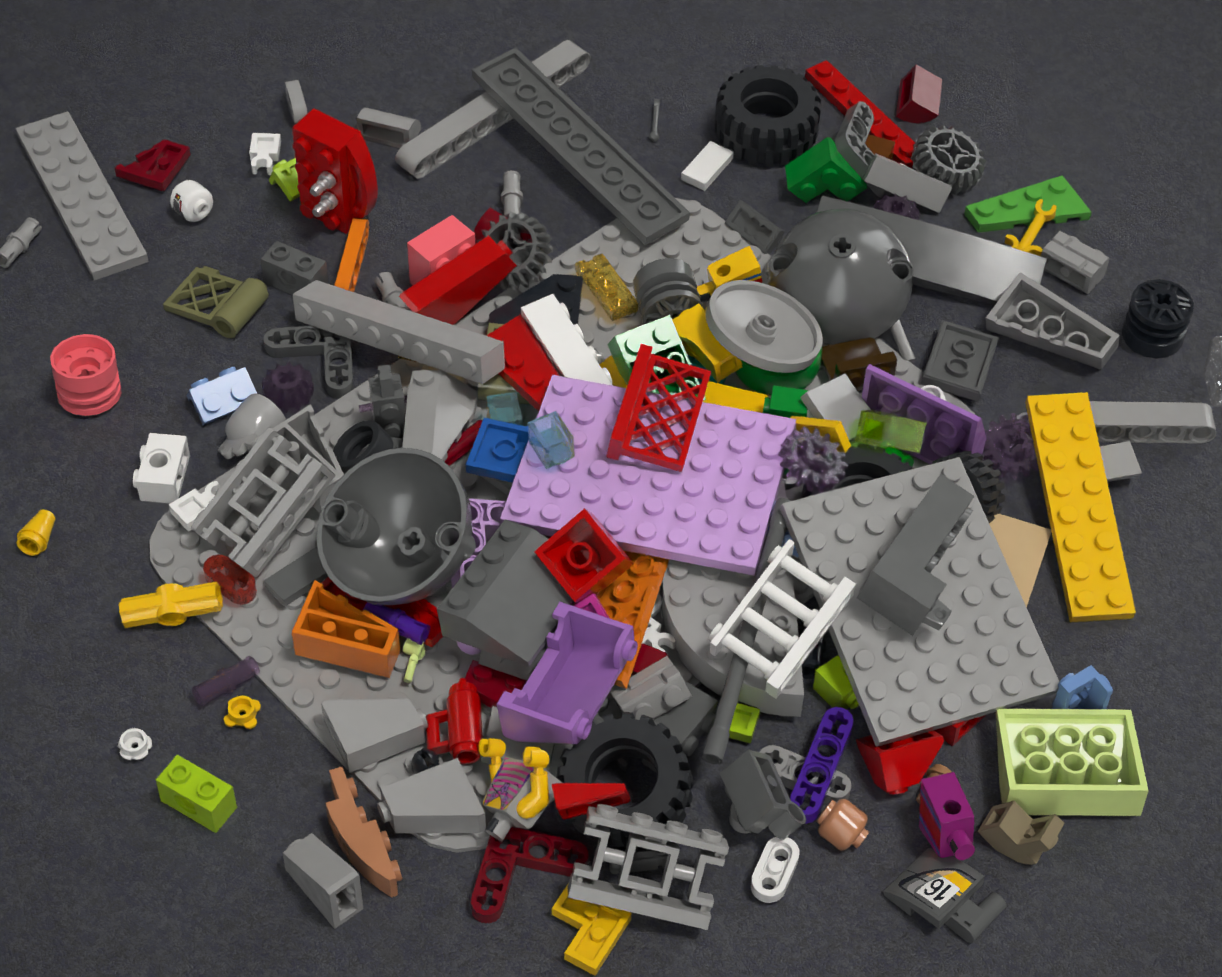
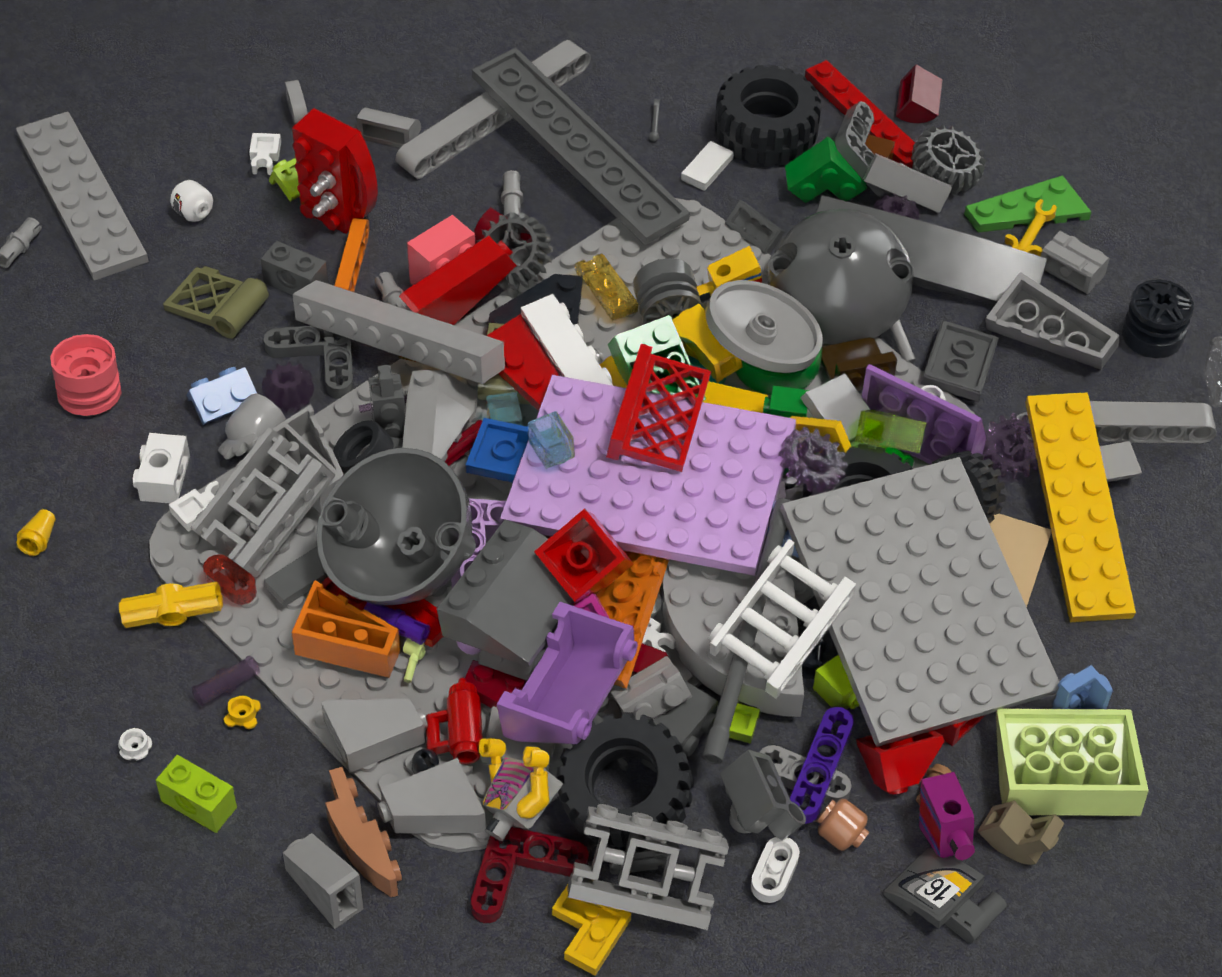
(156, 166): dark red wing -> none
(575, 798): red slope -> none
(902, 579): dark grey hinge -> none

